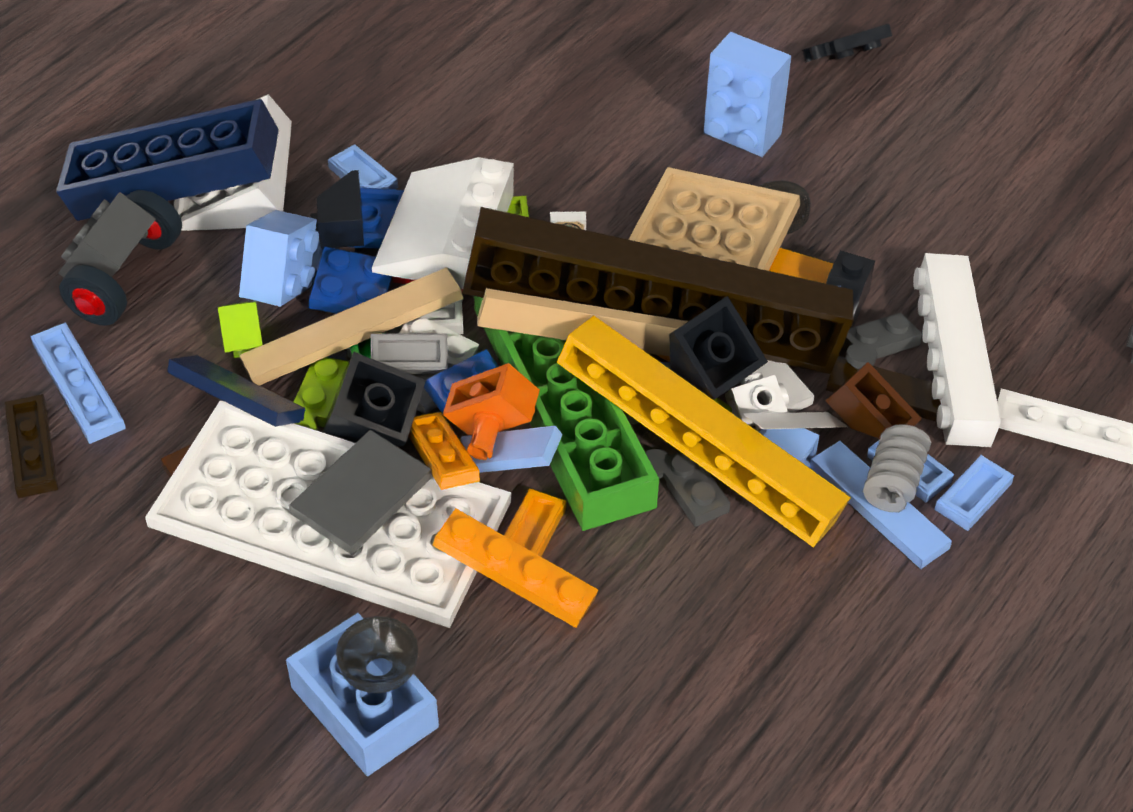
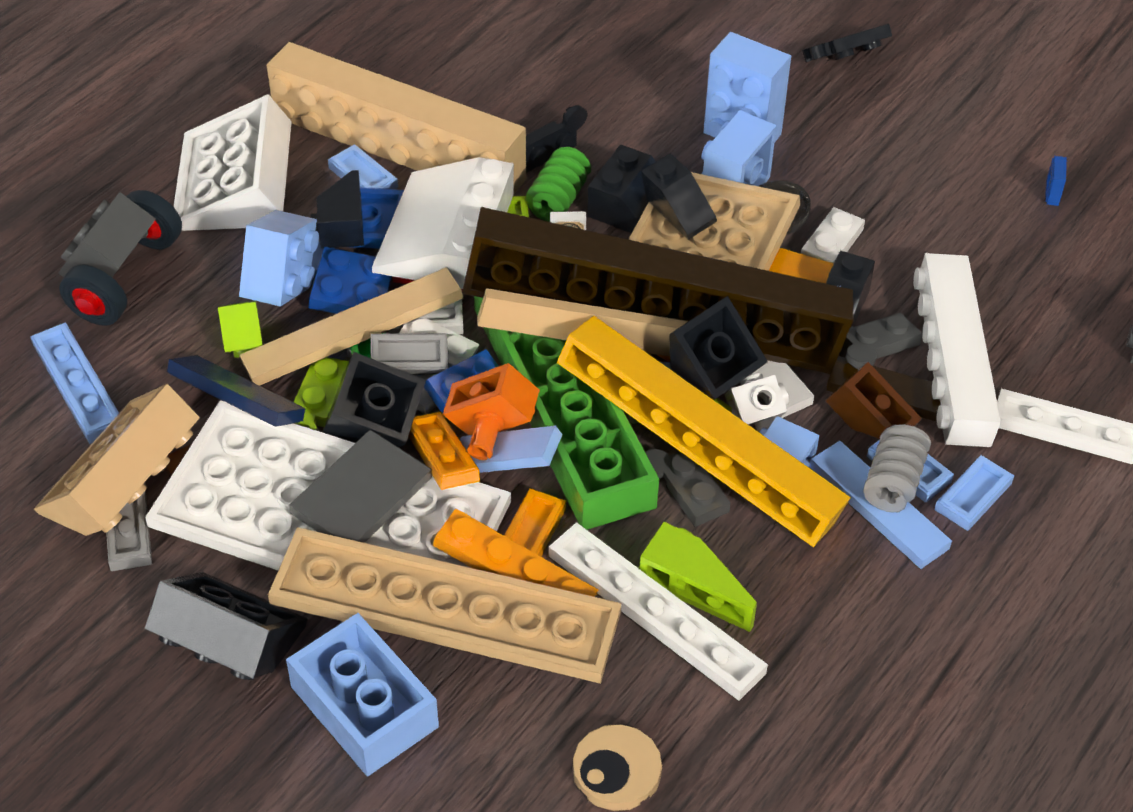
(31, 446): dark brown tile -> none
(120, 462): none -> tan slope
(130, 538): none -> light grey tile
(171, 157): dark blue brick -> none
(223, 624): none -> slope
(376, 639): clear smoke piece -> none
(388, 115): none -> tan brick
(447, 604): none -> tan plate
(545, 140): none -> black hinge
(558, 182): none -> bright green piece
(617, 767): none -> tan tile
(618, 189): none -> black slope
(659, 611): none -> white plate
(677, 196): none -> black slope
(697, 576): none -> lime slope
(741, 150): none -> light blue brick
(794, 420): white sticker -> none
(834, 234): none -> white plate
(1055, 180): none -> blue tile

